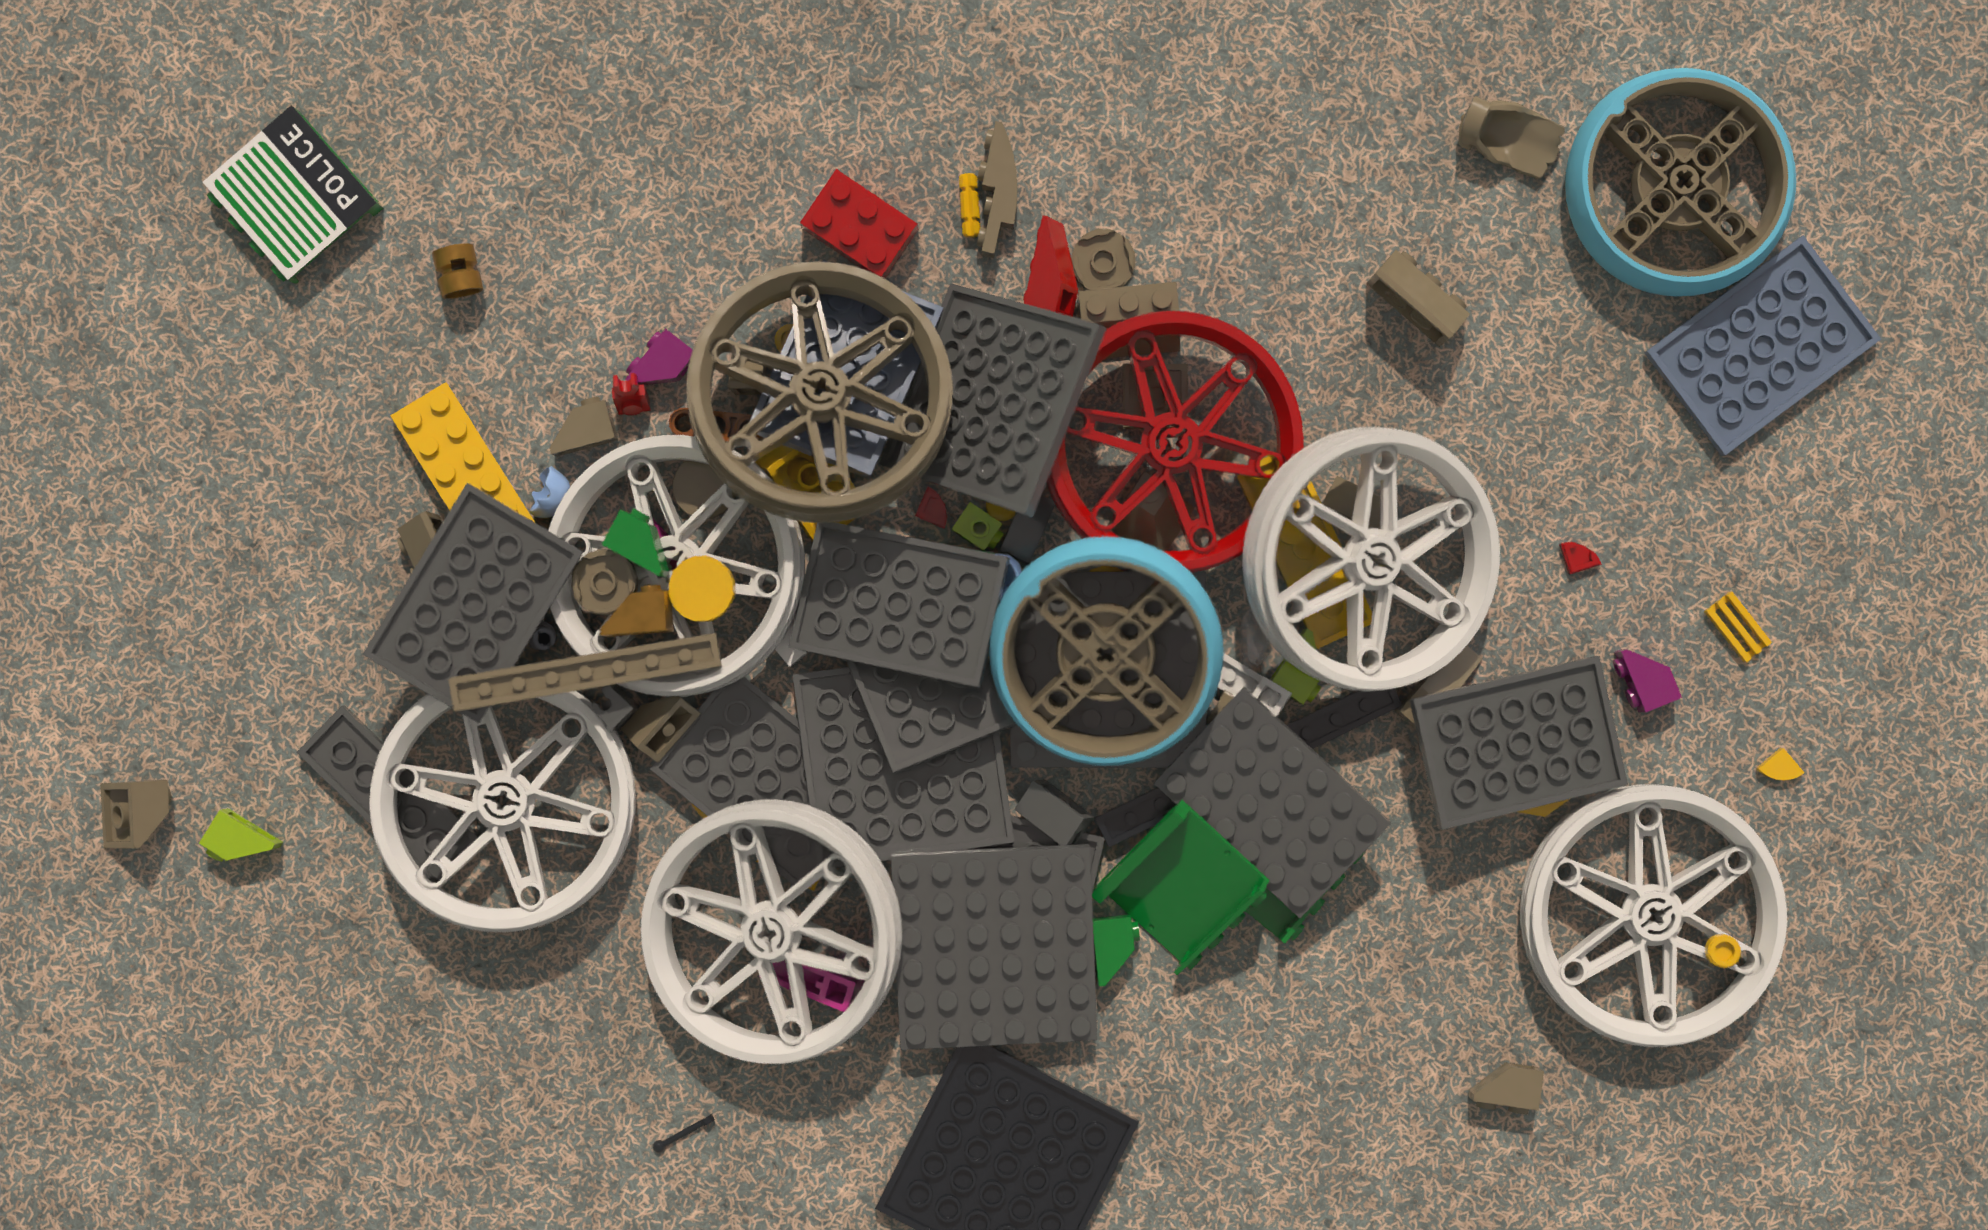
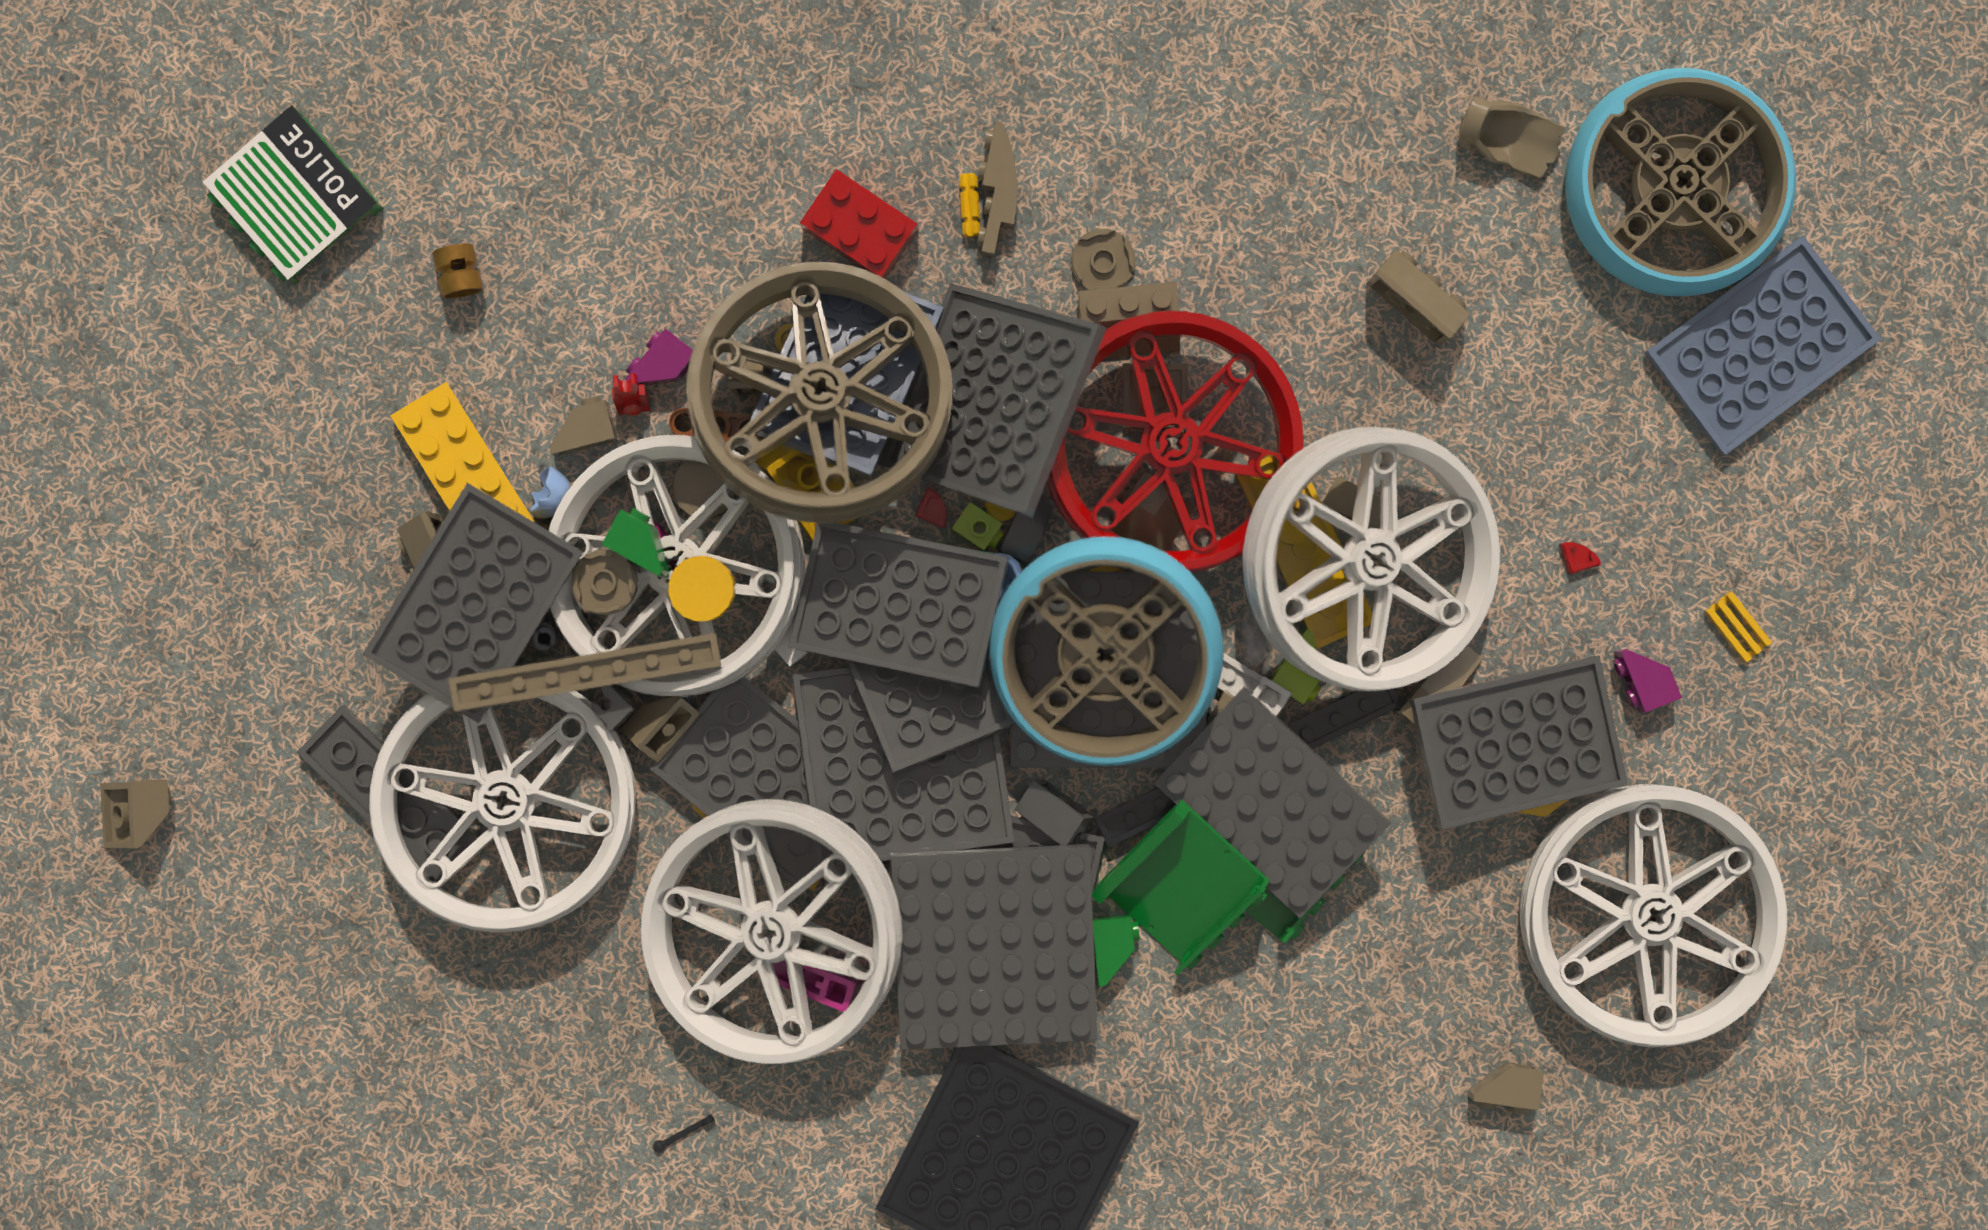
(235, 837): lime slope -> none
(641, 614): pearl gold slope -> none
(1052, 275): red slope -> none
(1722, 950): yellow tile -> none
(1780, 766): yellow tile -> none

